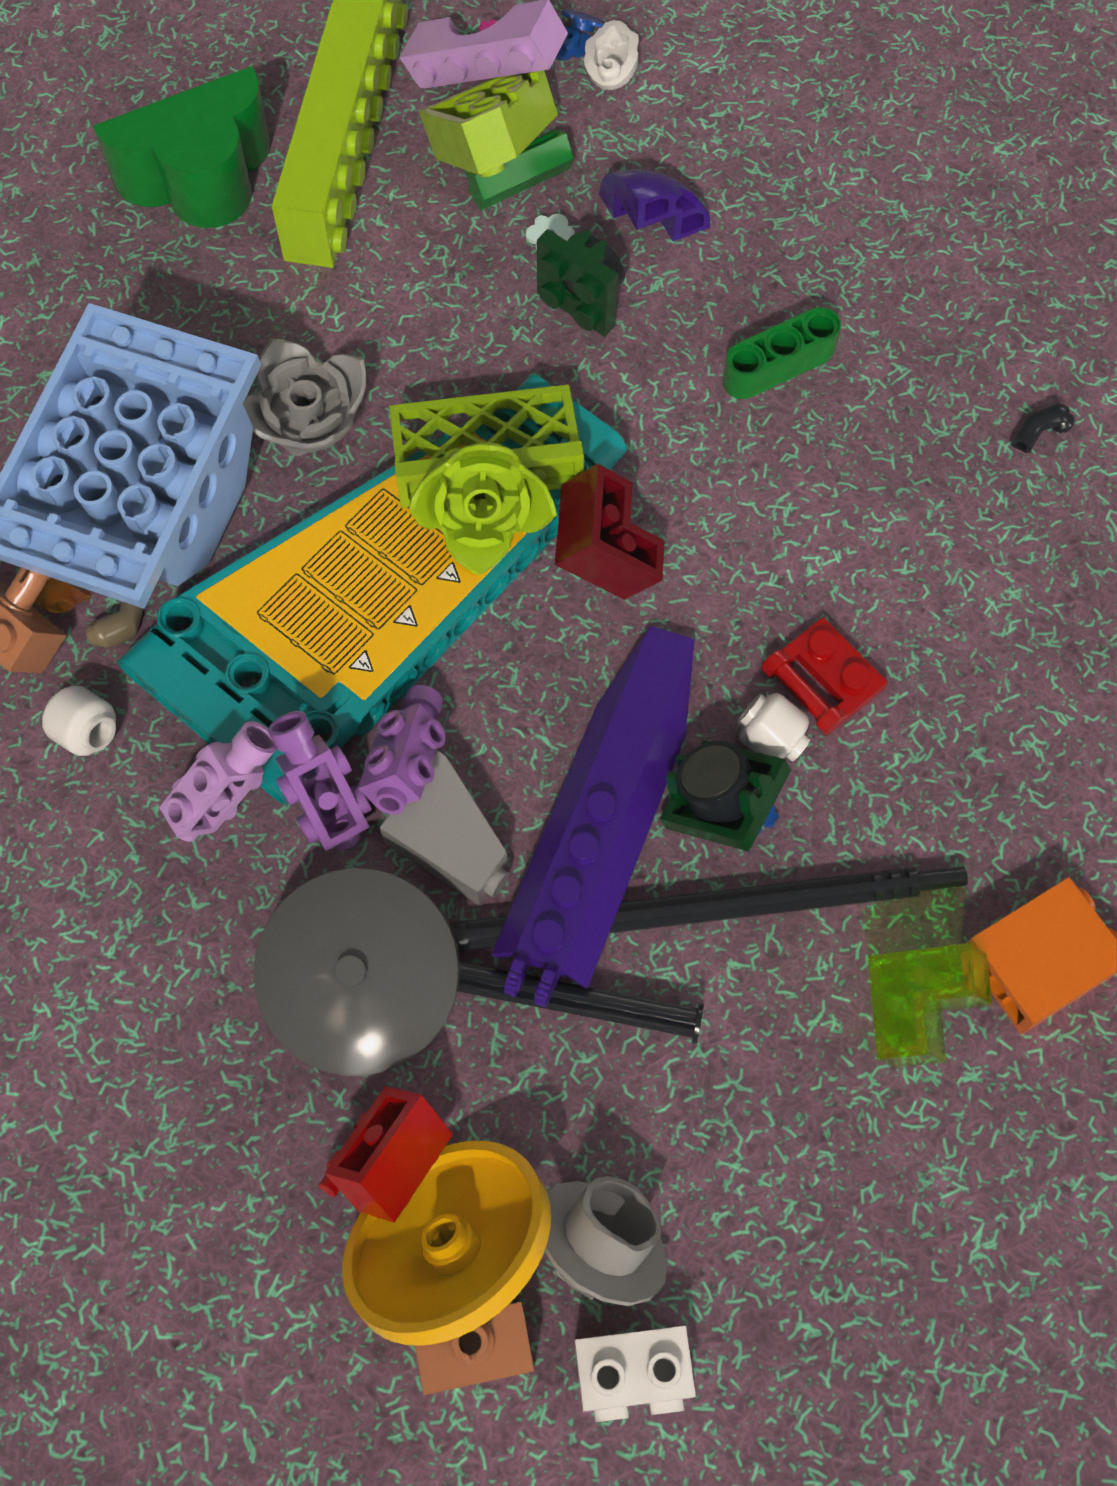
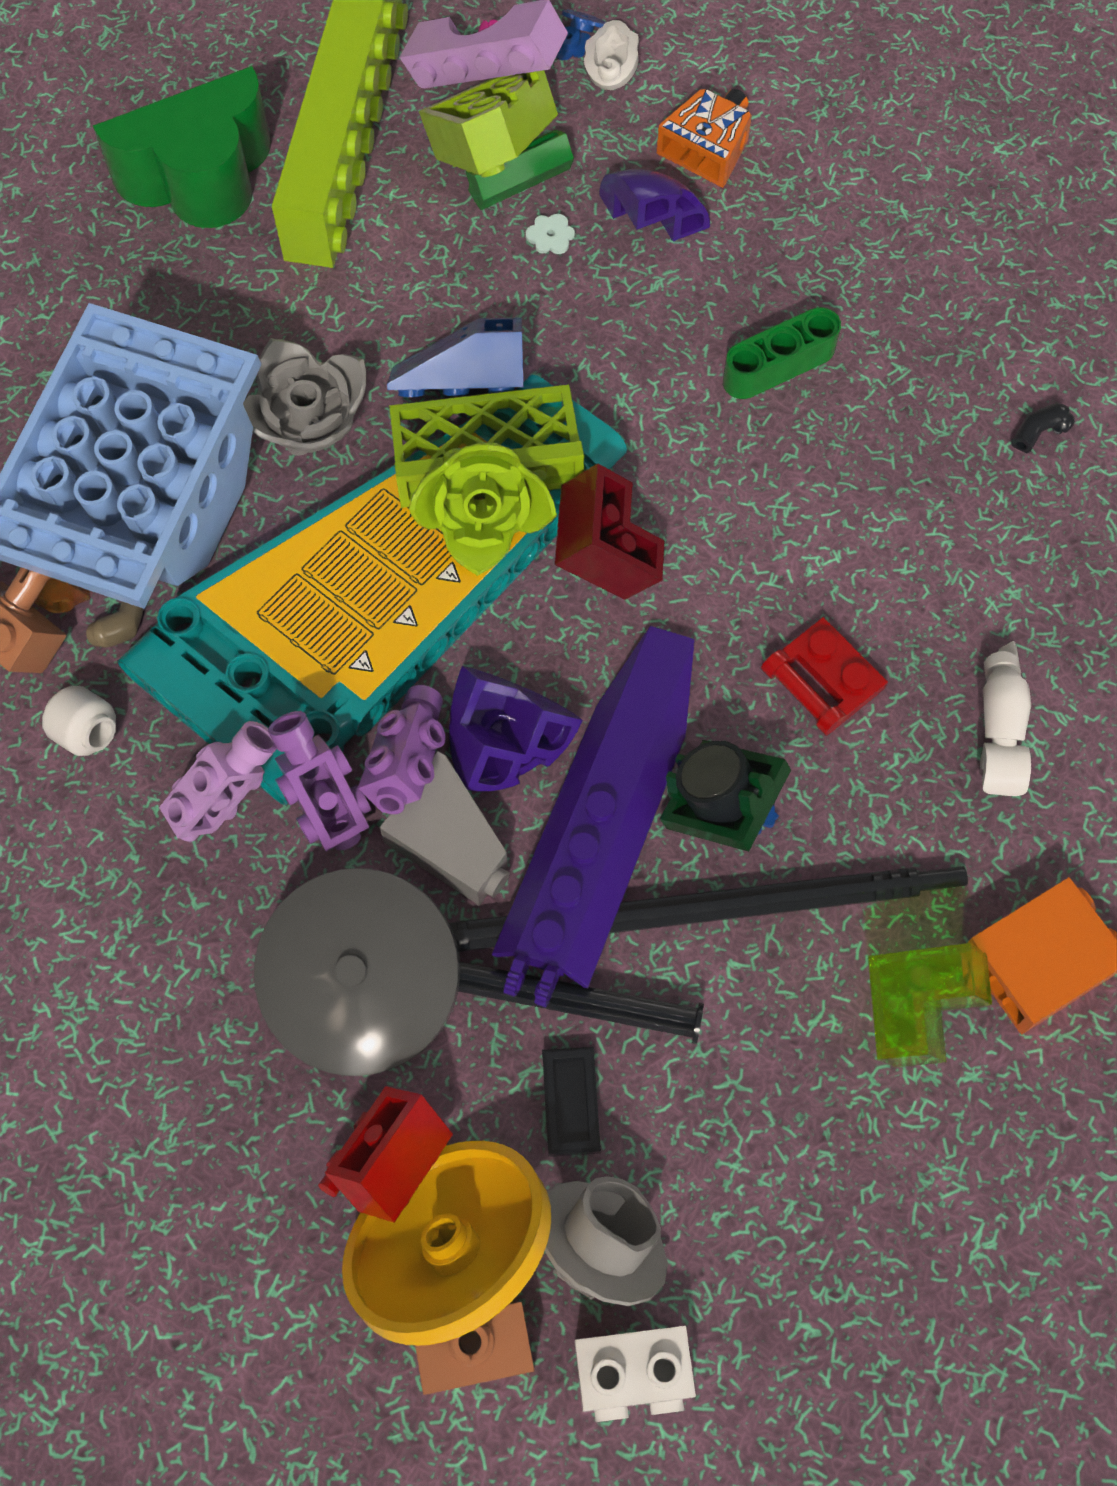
(475, 356): none -> slope
(503, 730): none -> dark purple brick
(571, 1101): none -> black tile
(580, 278): dark green piece -> none
(707, 134): none -> orange torso
(774, 727): white head -> none
(1006, 719): none -> white piece

